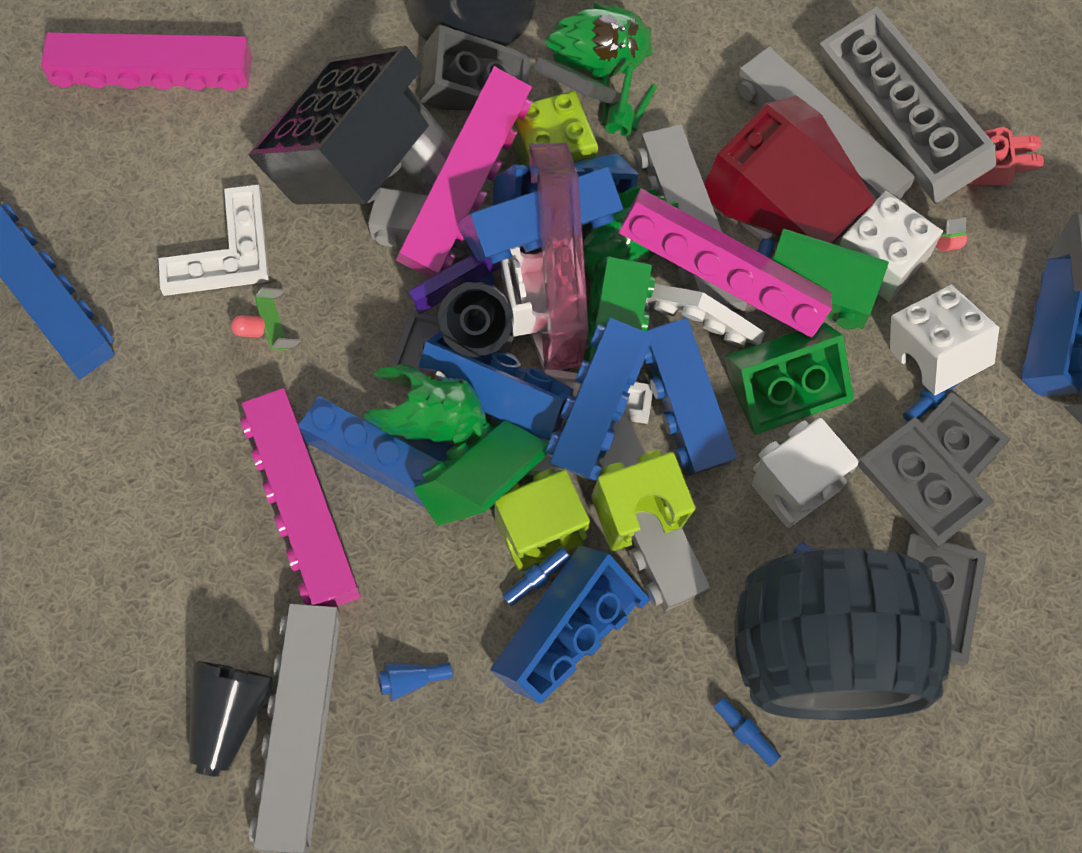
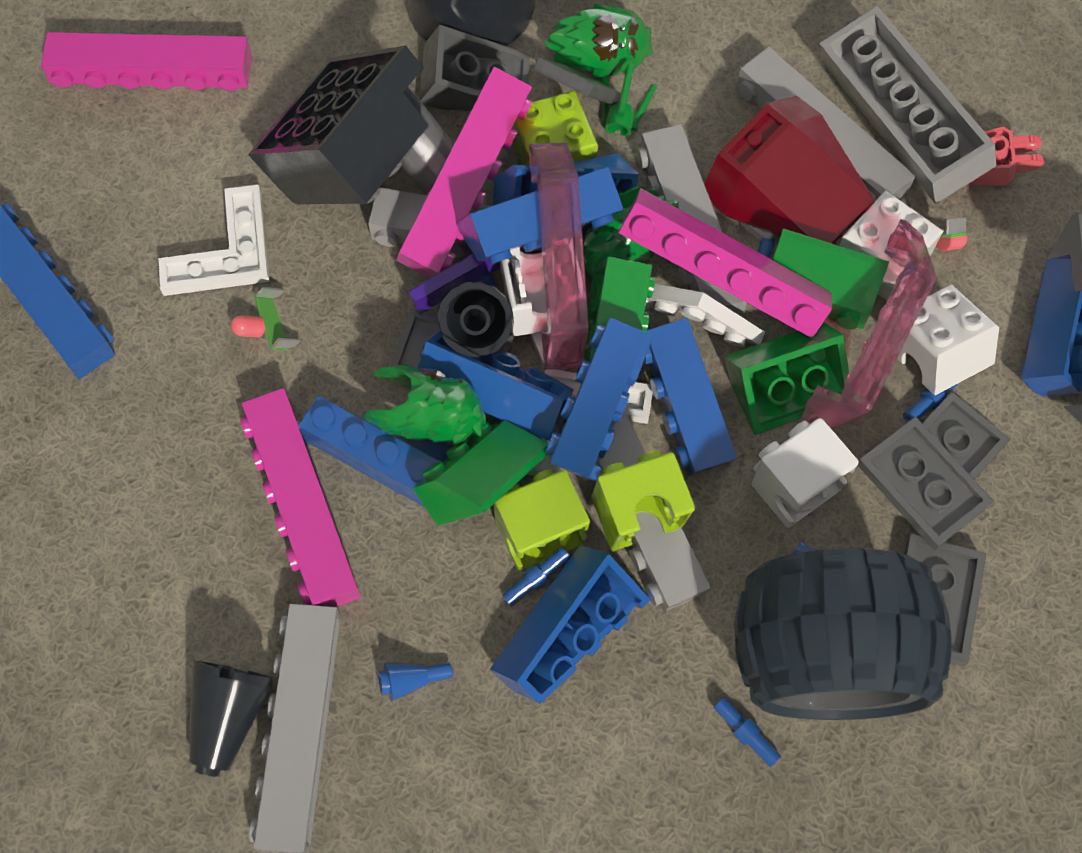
(893, 326): none -> clear pink slope

